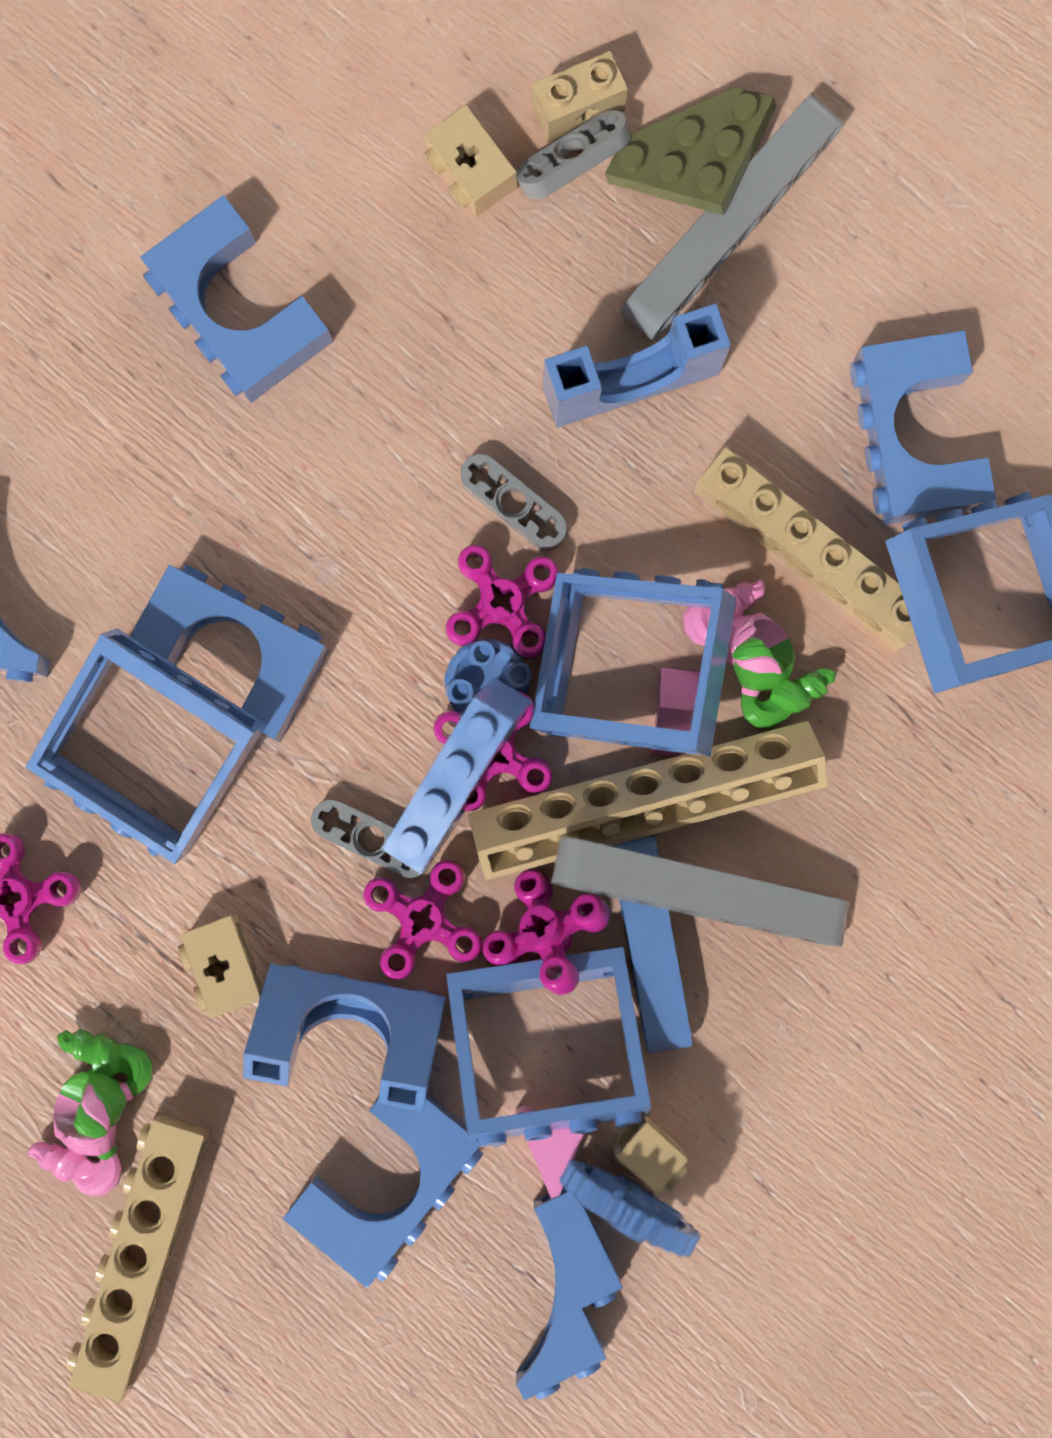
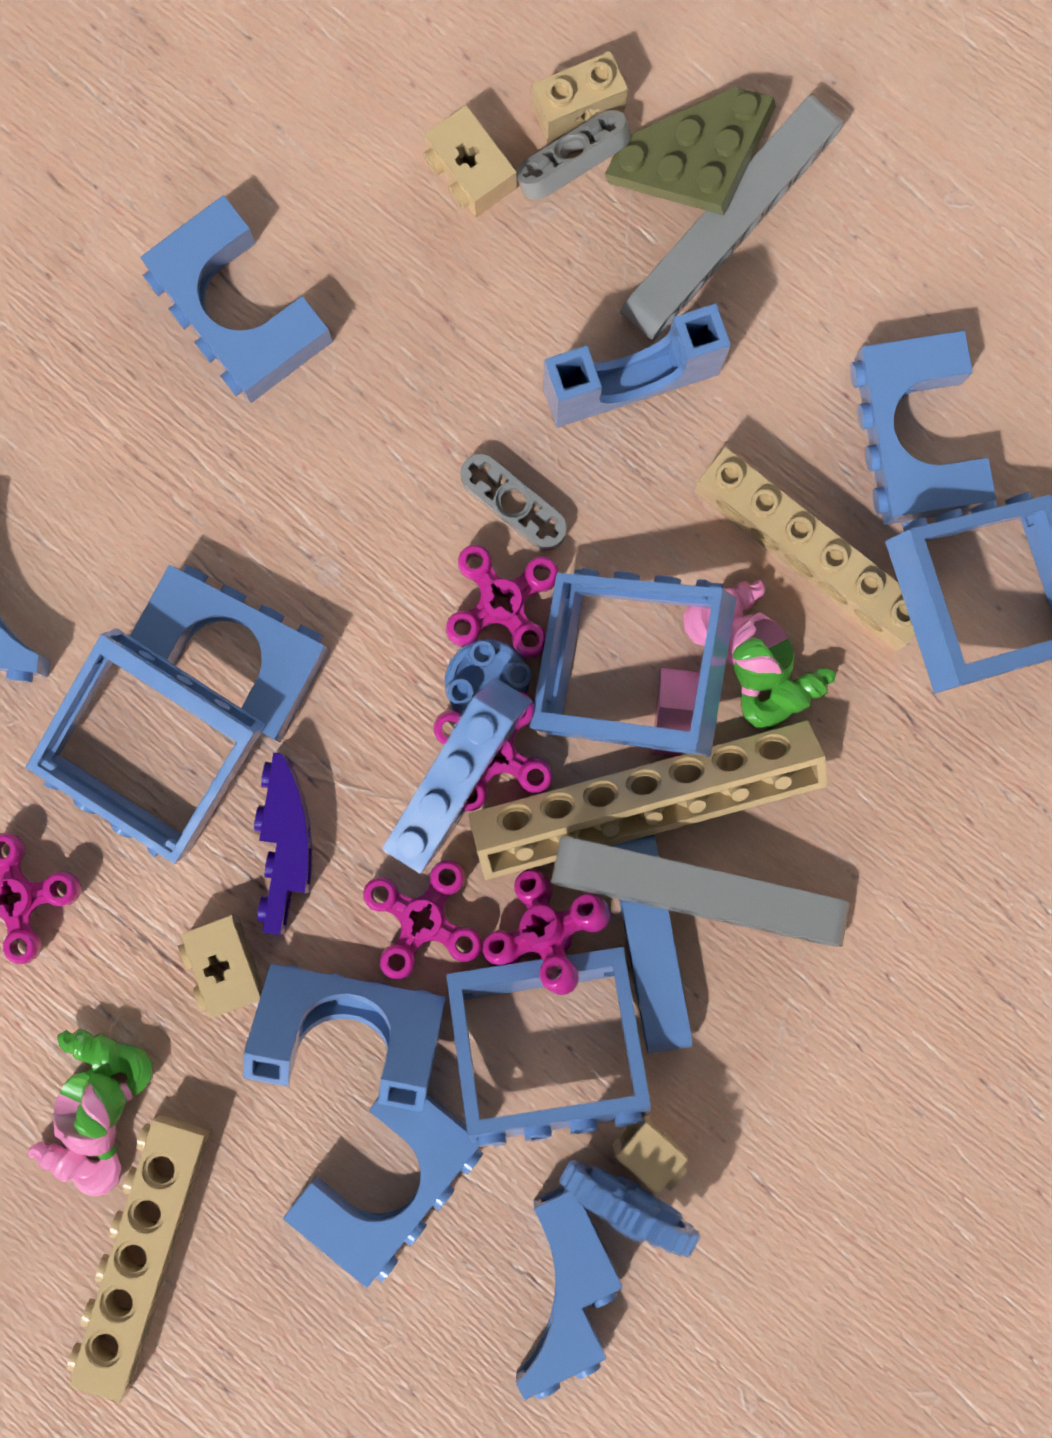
(287, 823): none -> dark purple slope
(336, 835): light grey beam -> none
(553, 1154): bright pink slope -> none

